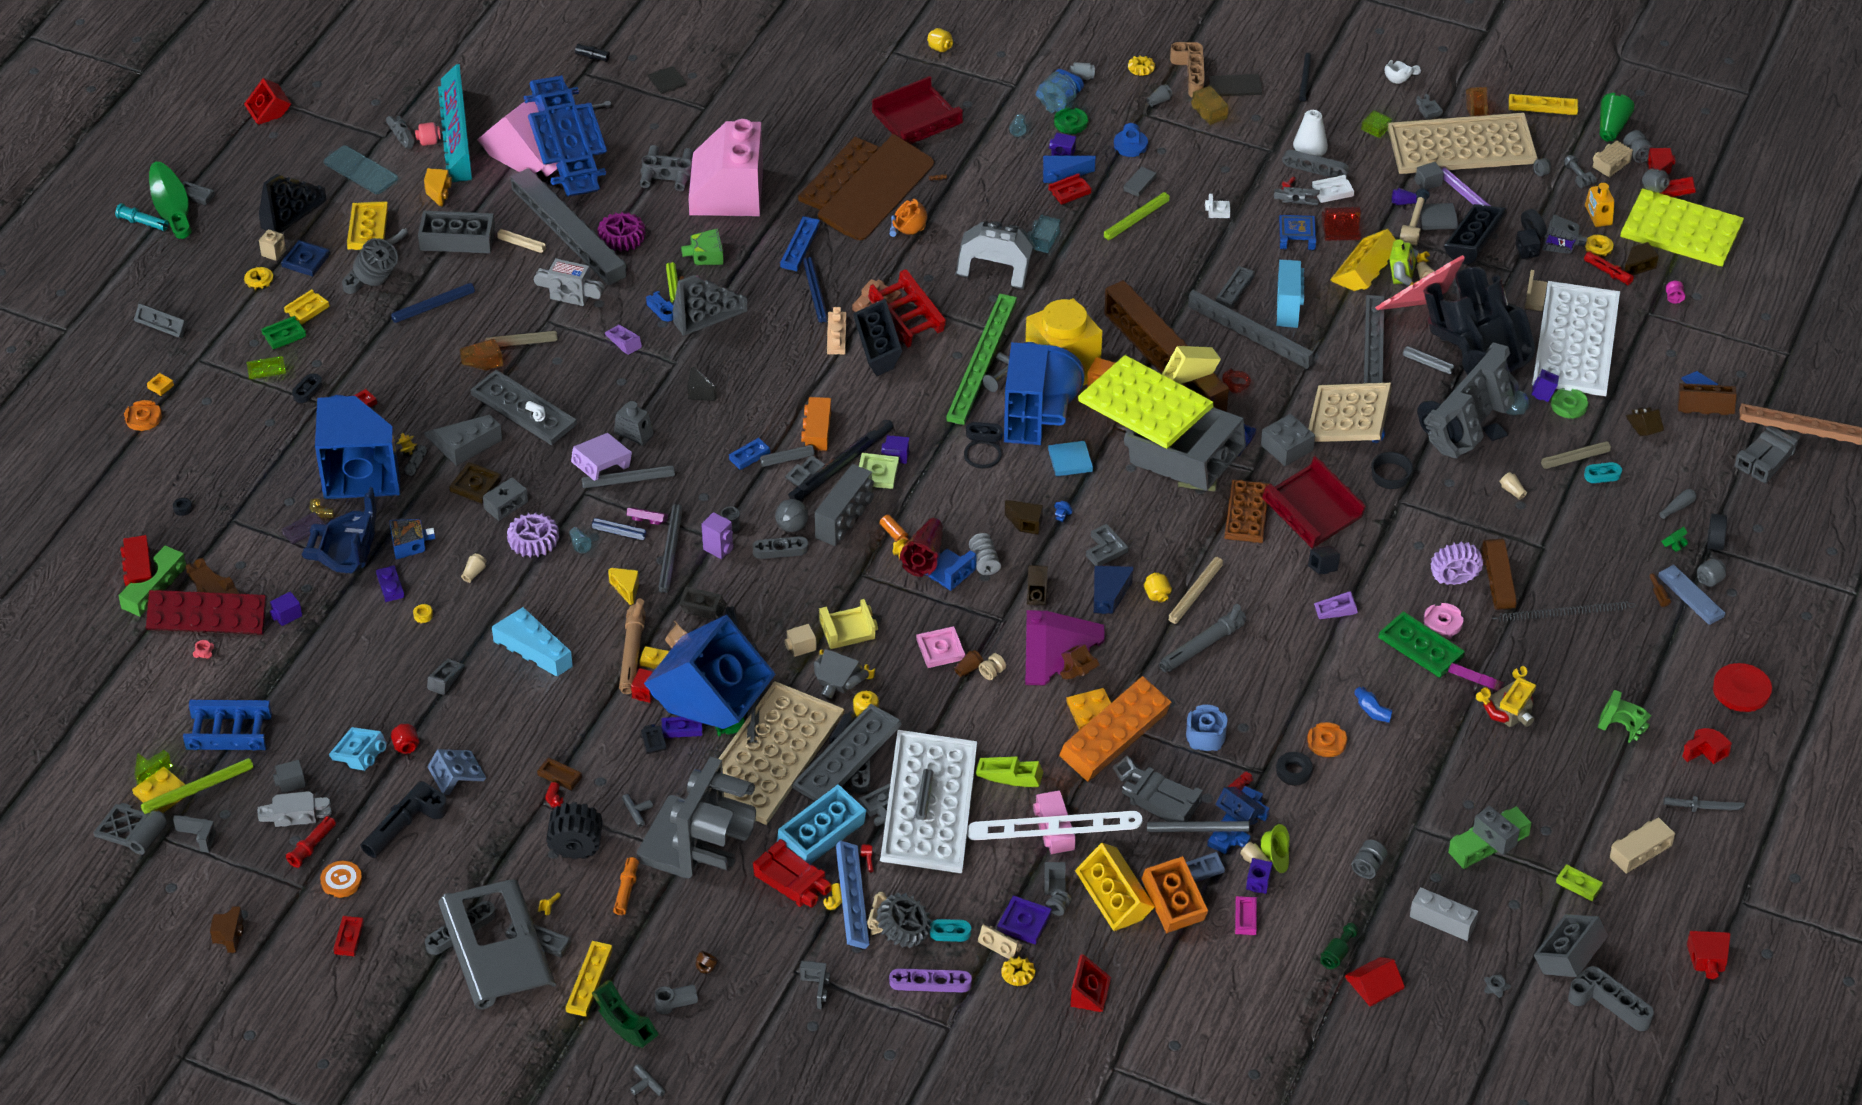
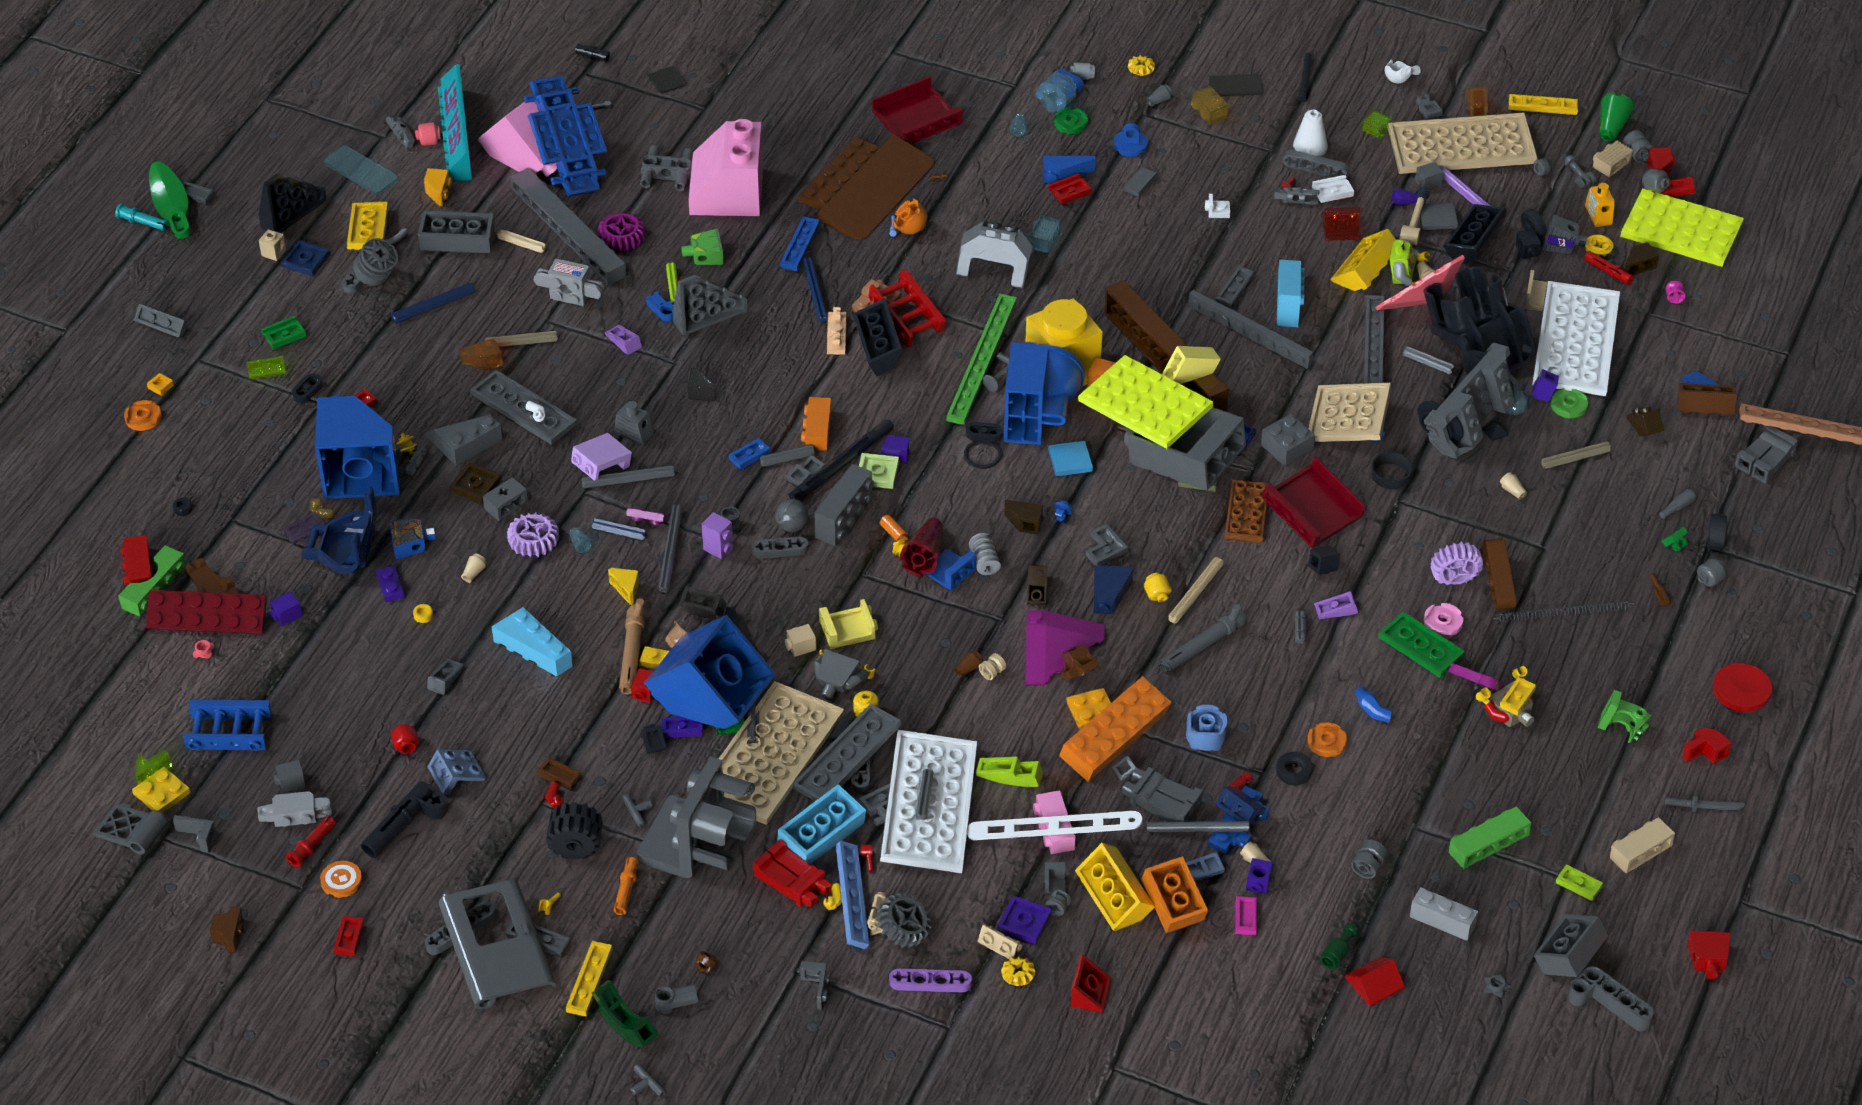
(196, 786): lime axle -> none
(264, 274): yellow gear -> none
(267, 102): red slope -> none
(306, 306): yellow plate -> none
(359, 748): medium azure plate -> none
(940, 40): yellow head -> none
(940, 647): bright pink plate -> none
(950, 930): teal plate -> none
(1063, 145): dark purple brick -> none
(1136, 216): lime axle -> none
(1191, 55): medium nougat beam -> none
(1235, 388): clear red piece -> none
(1276, 847): lime piece -> none
(1297, 228): blue flag -> none
(1300, 627): none -> dark grey axle
(1496, 830): dark grey brick -> none
(1603, 472): teal plate -> none
(1691, 594): sand blue plate -> none

